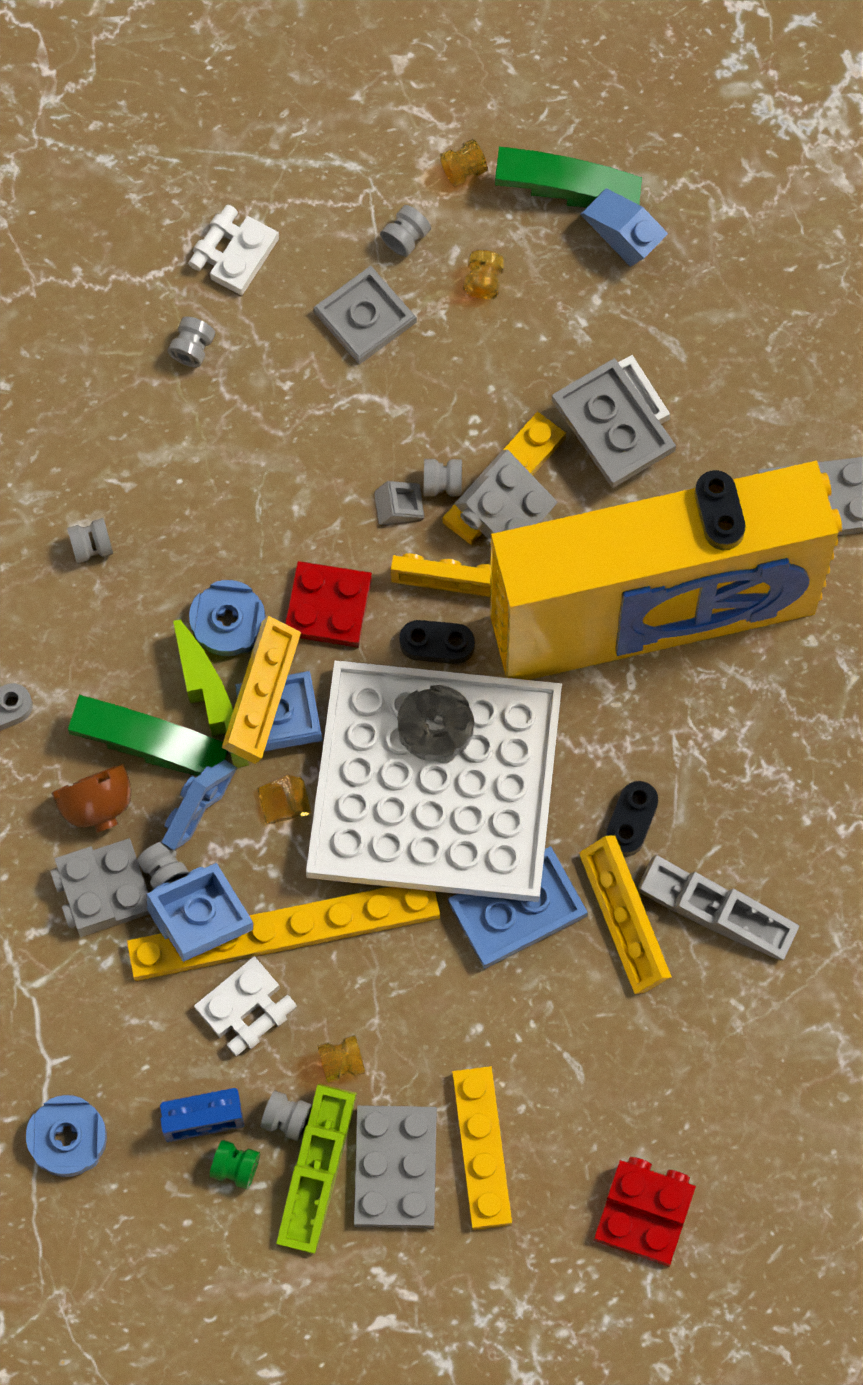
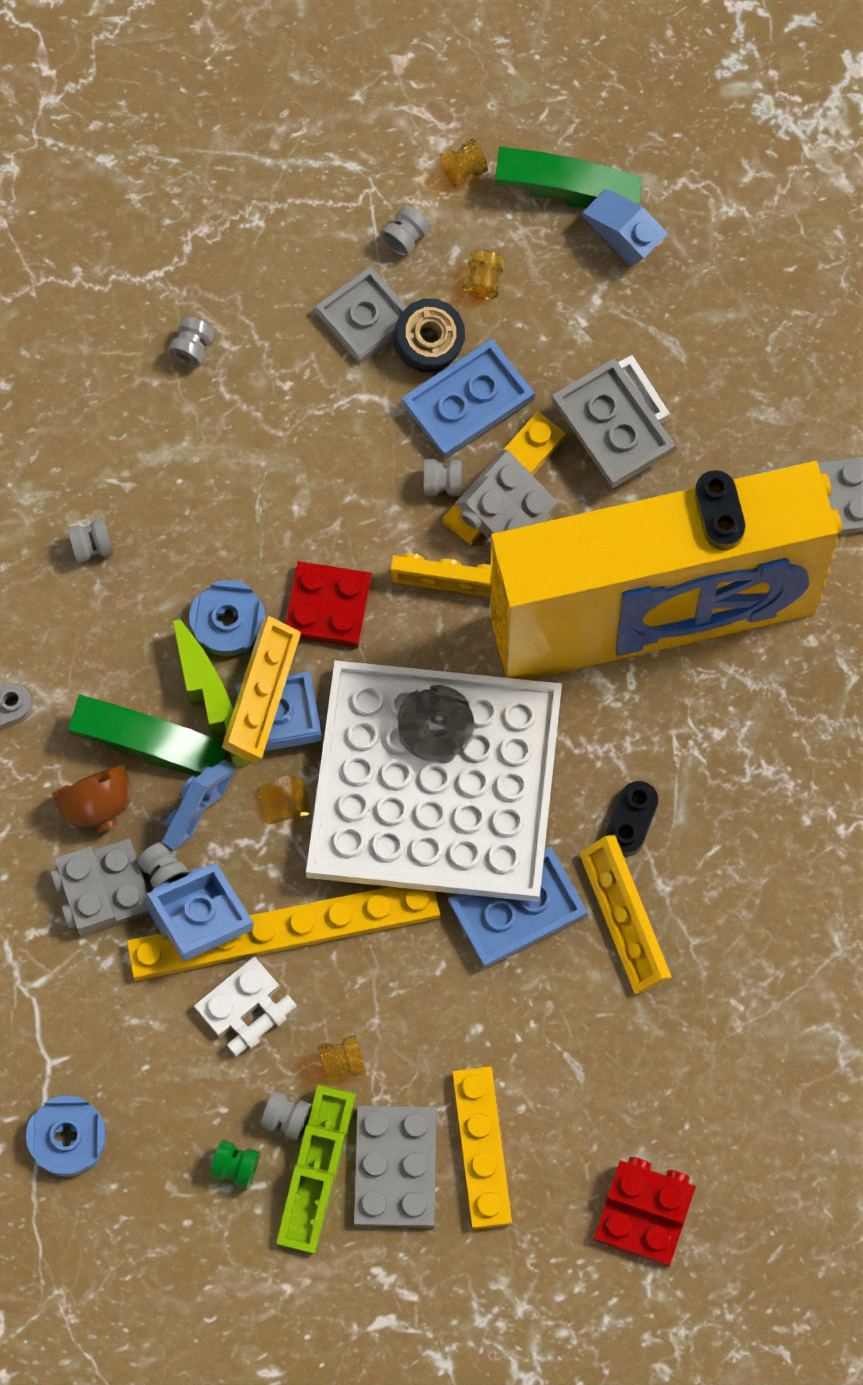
(201, 1115): blue bracket -> none
(242, 257): white plate -> none
(399, 503): light grey slope -> none
(436, 642): black plate -> none
(438, 317): none -> wheel
(468, 398): none -> medium blue plate
(718, 908): light grey slope -> none

